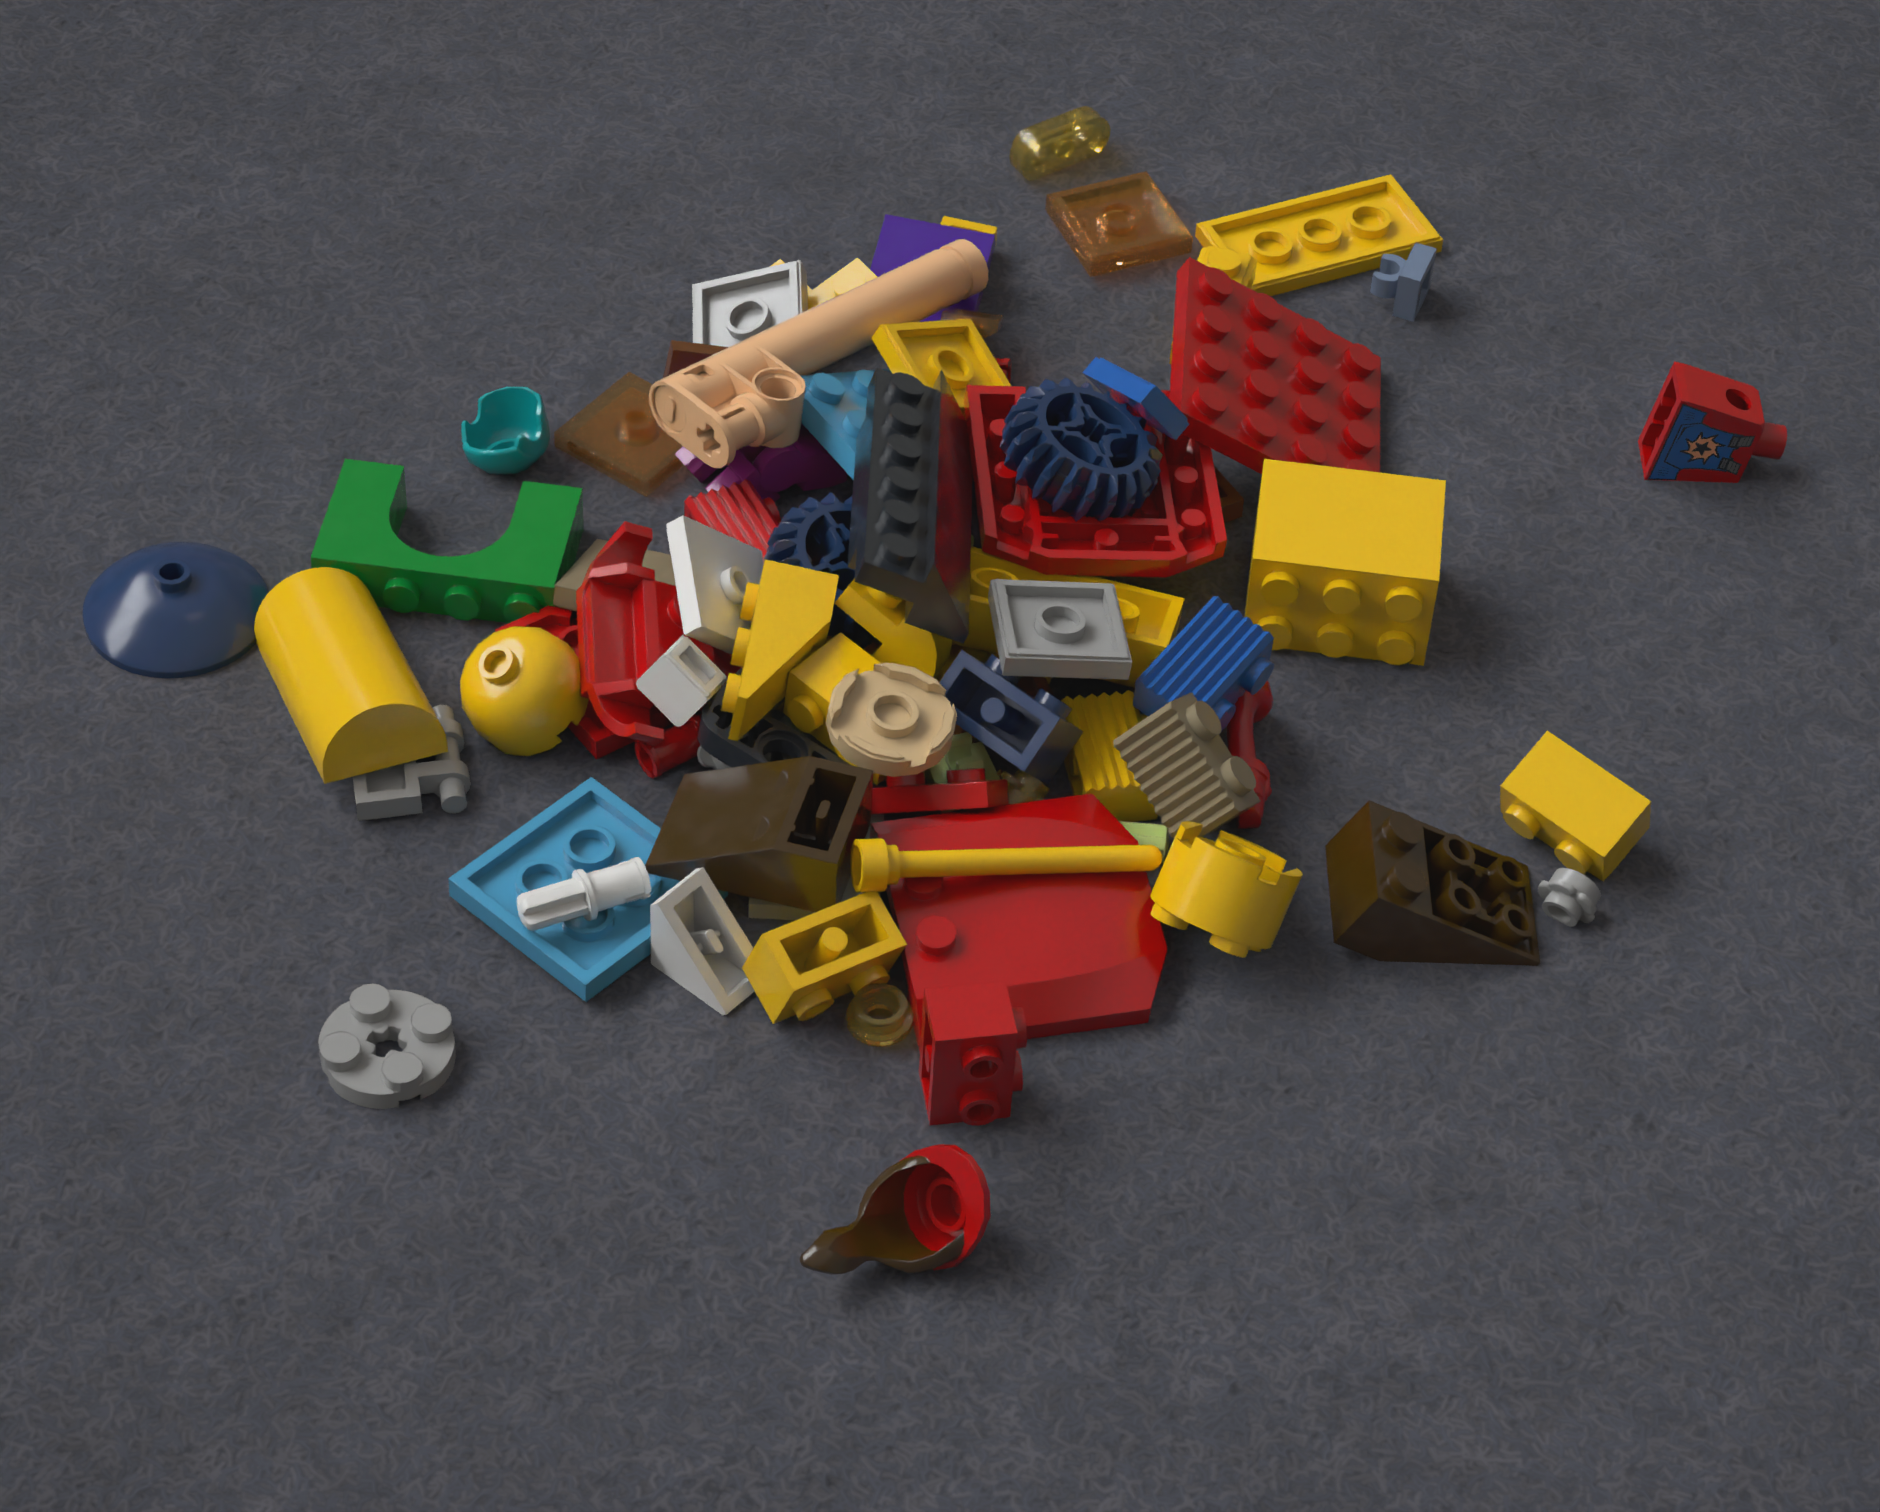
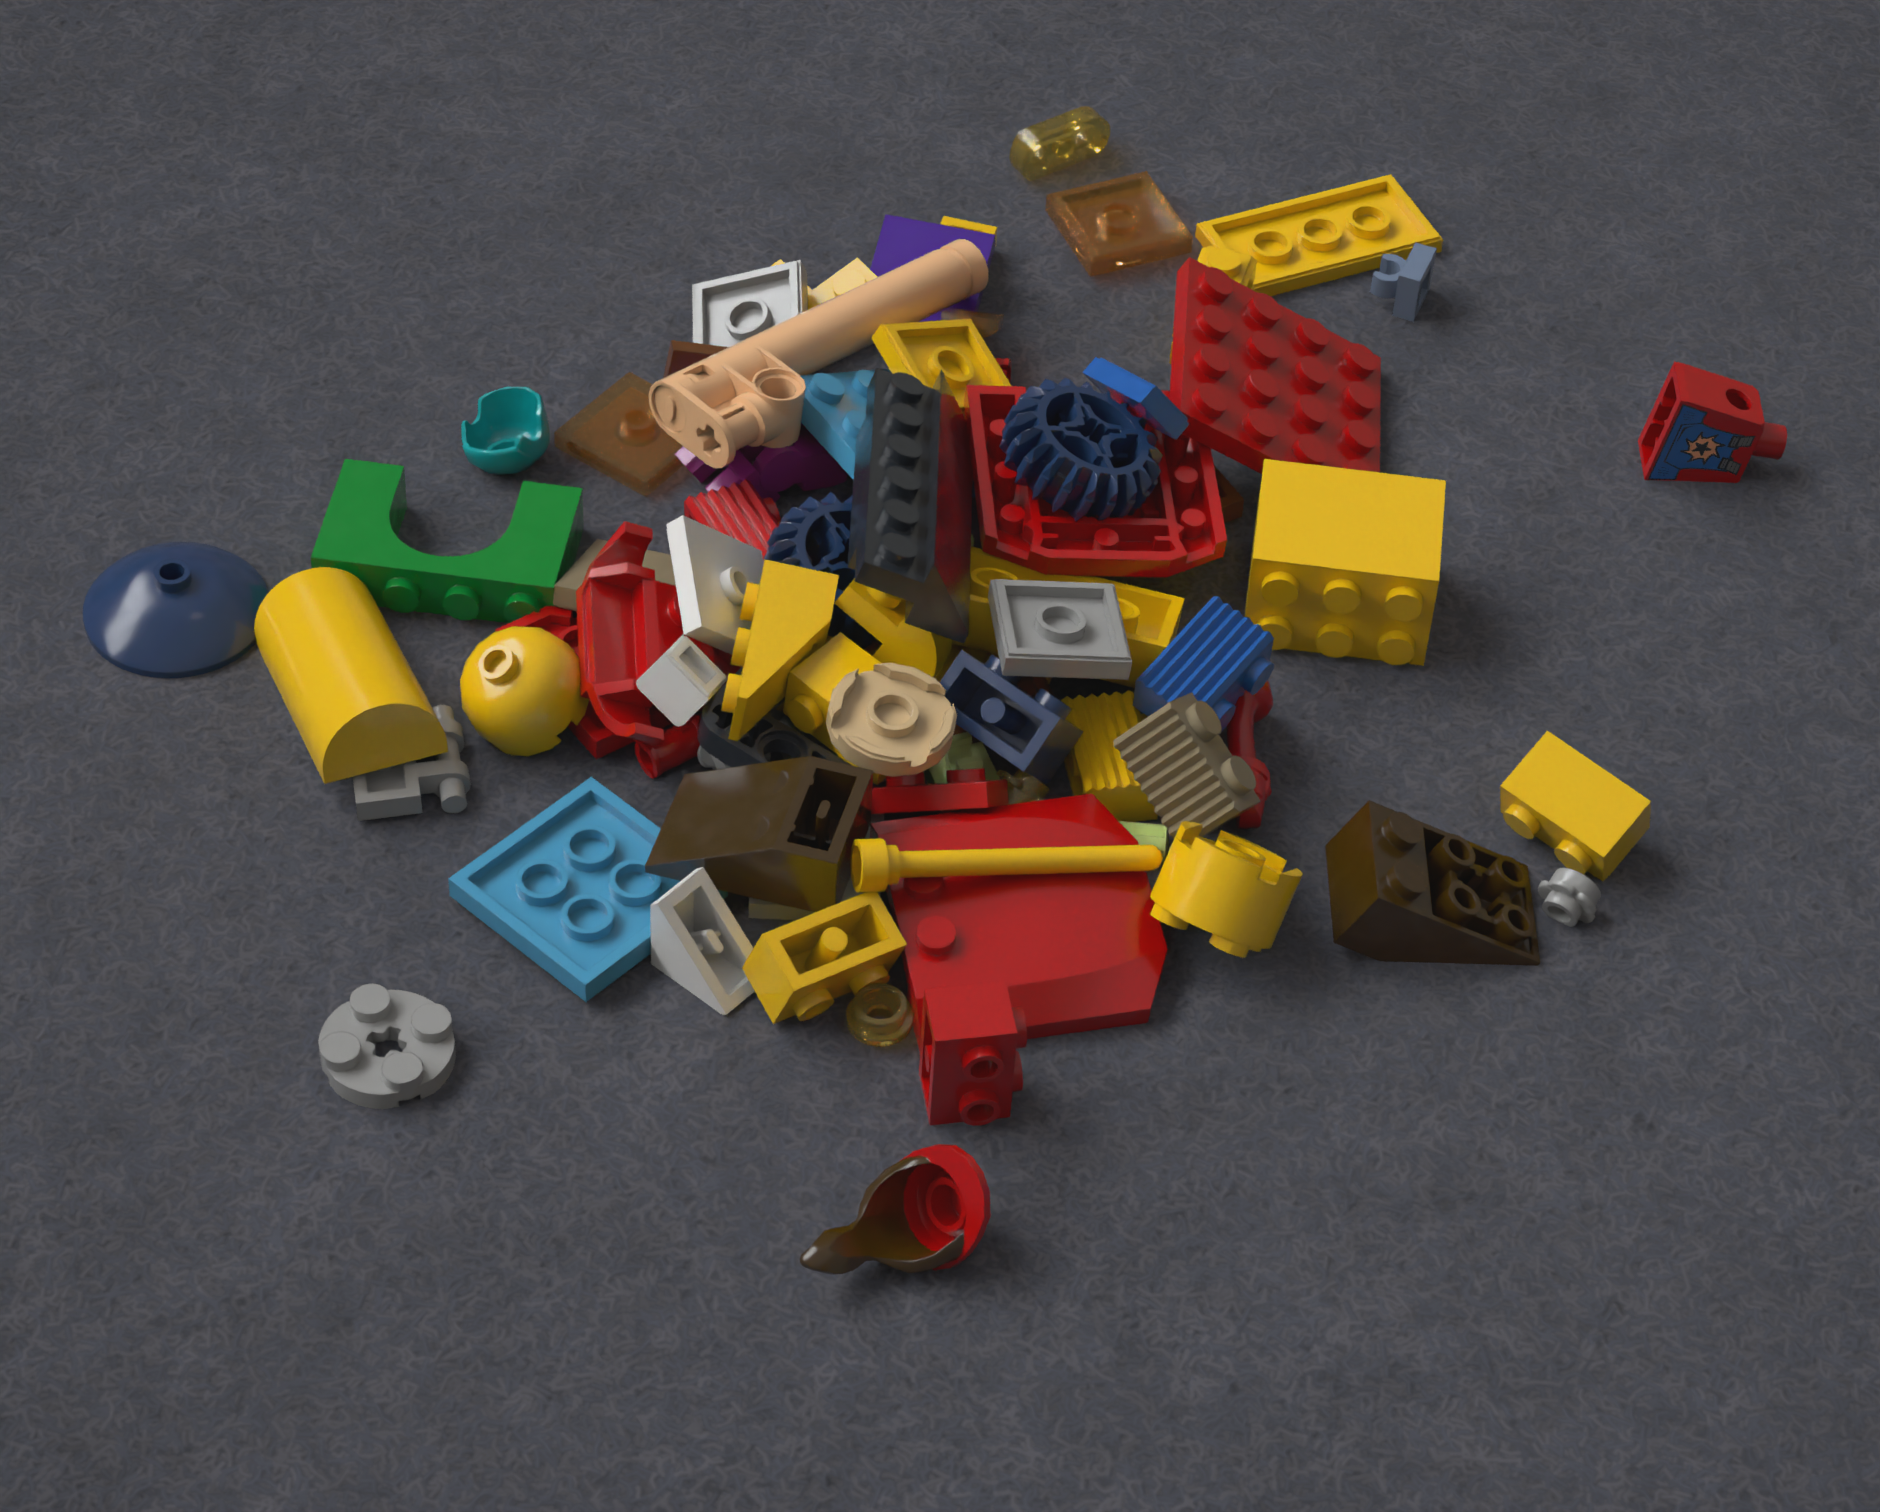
(584, 894): white axle -> none

